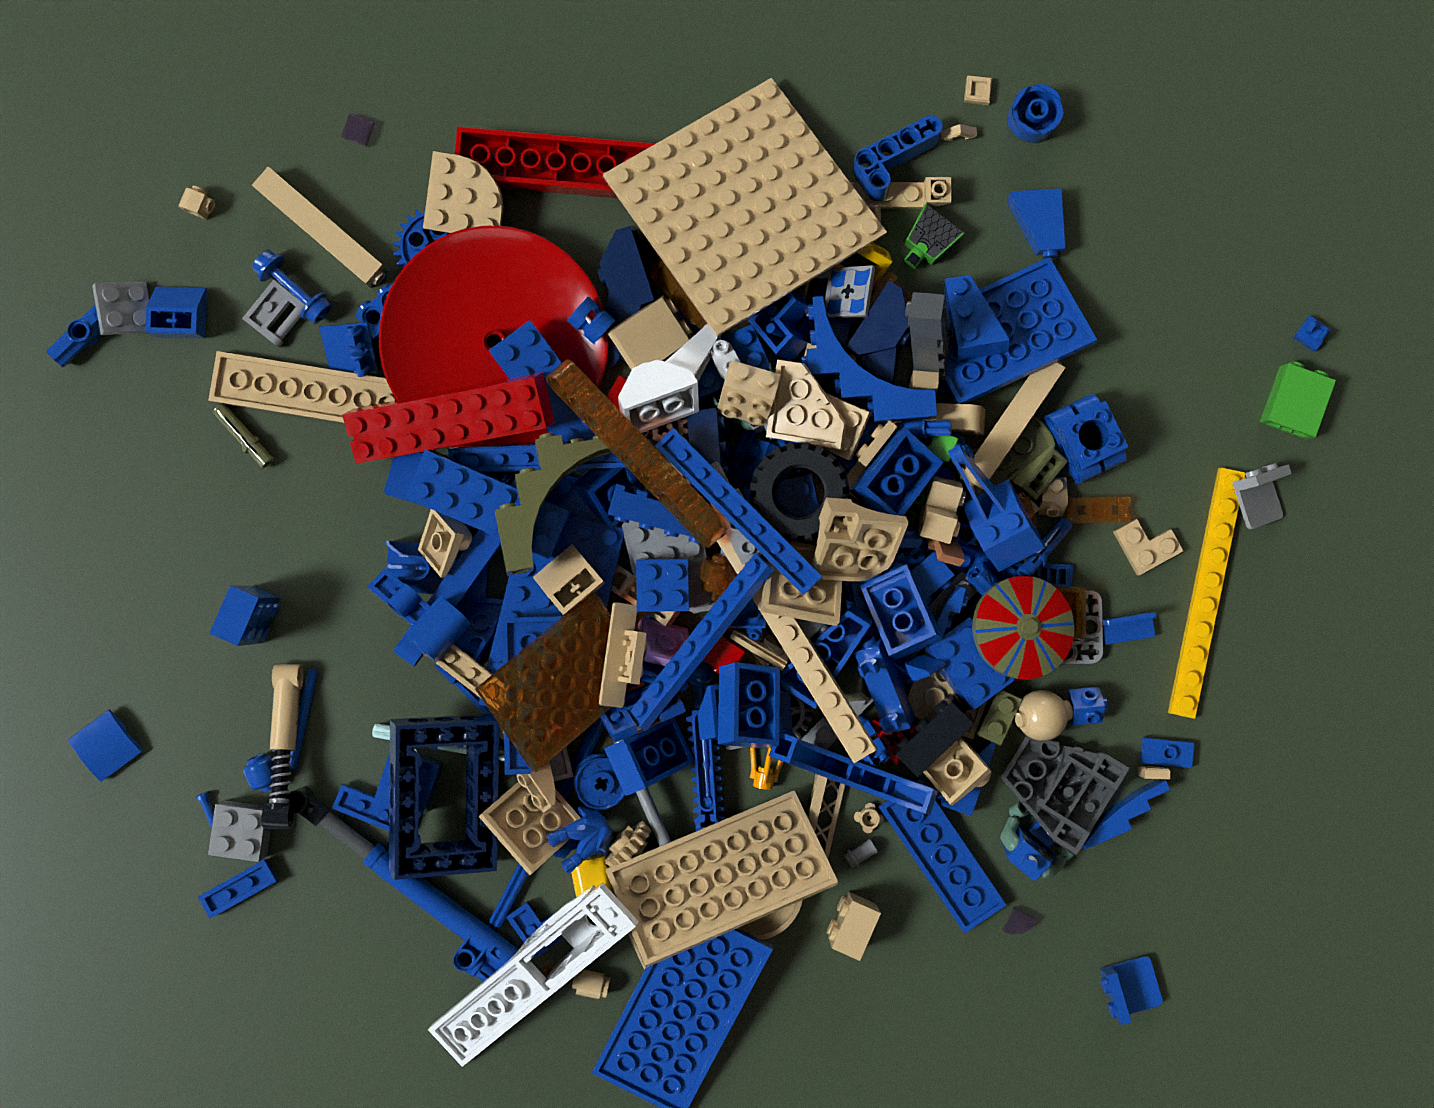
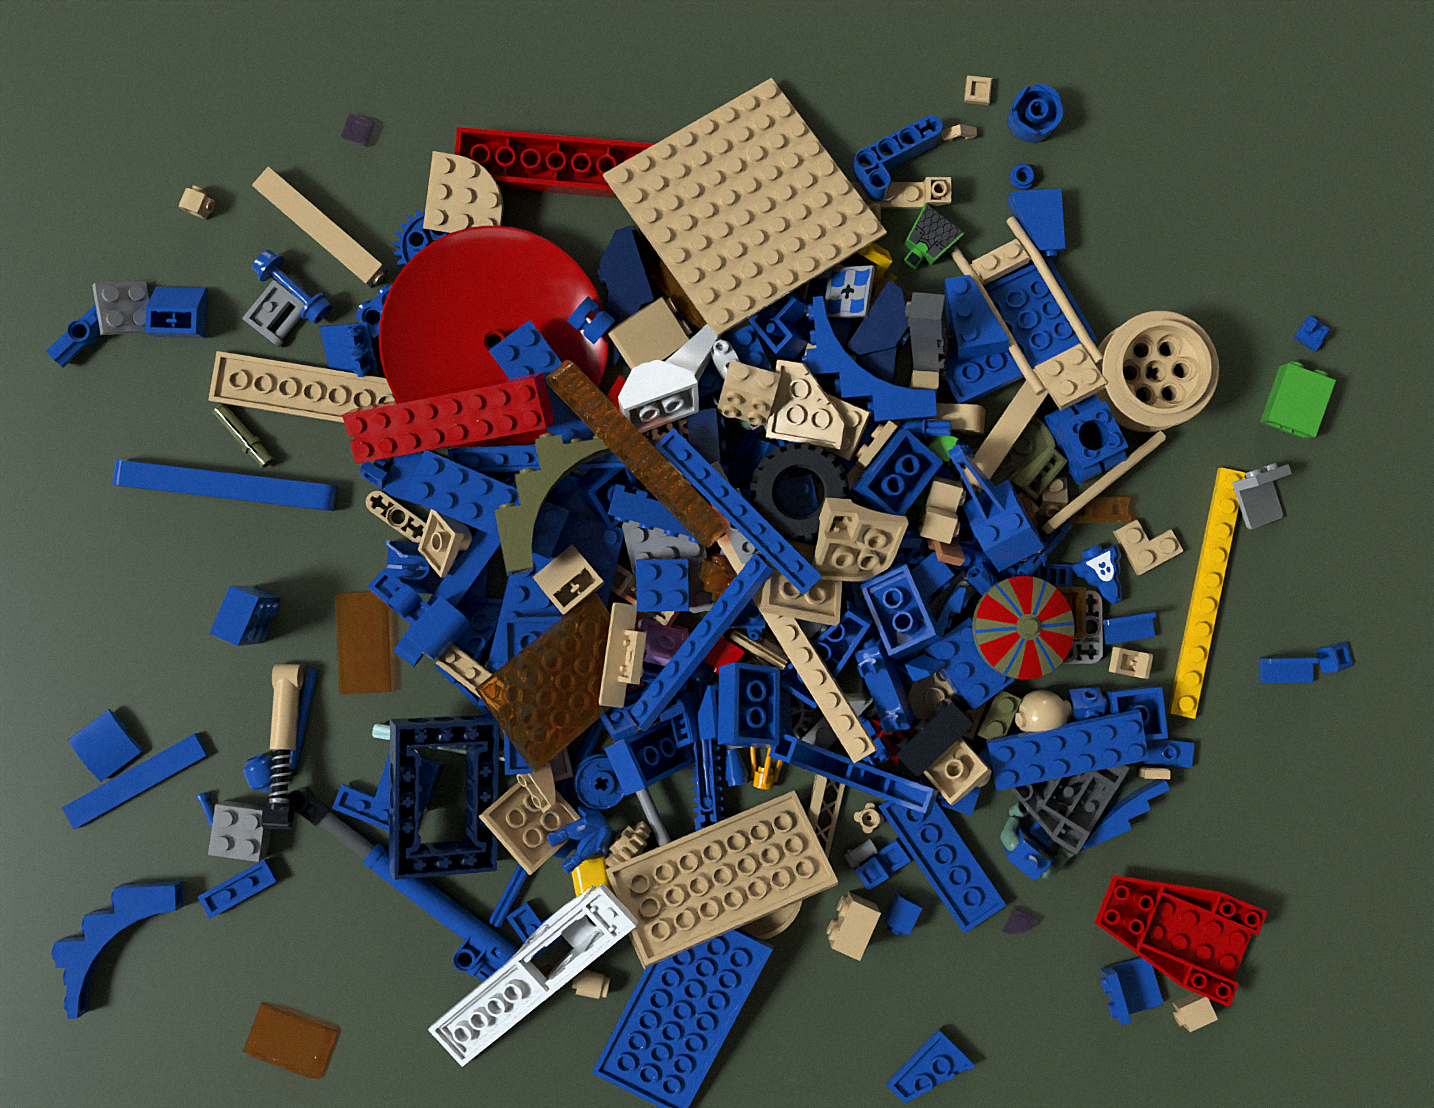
(82, 953): none -> blue arch
(135, 781): none -> blue tile
(224, 485): none -> blue beam
(289, 1041): none -> clear orange piece
(362, 643): none -> clear orange tile
(375, 472): none -> blue tile
(387, 500): none -> tan beam
(687, 719): none -> blue slope
(735, 769): none -> blue cone
(881, 865): none -> blue slope
(902, 915): none -> blue brick
(930, 1065): none -> blue wing
(1027, 171): none -> blue plate
(1068, 375): none -> tan plate
(1068, 750): none -> blue plate
(1101, 570): none -> blue rock
(1103, 483): none -> tan tile
(1130, 663): none -> tan bracket
(1149, 702): none -> blue brick
(1182, 931): none -> red wedge
(1188, 348): none -> tan wheel
(1193, 1012): none -> tan brick
(1286, 669): none -> blue panel
(1334, 657): none -> blue slope

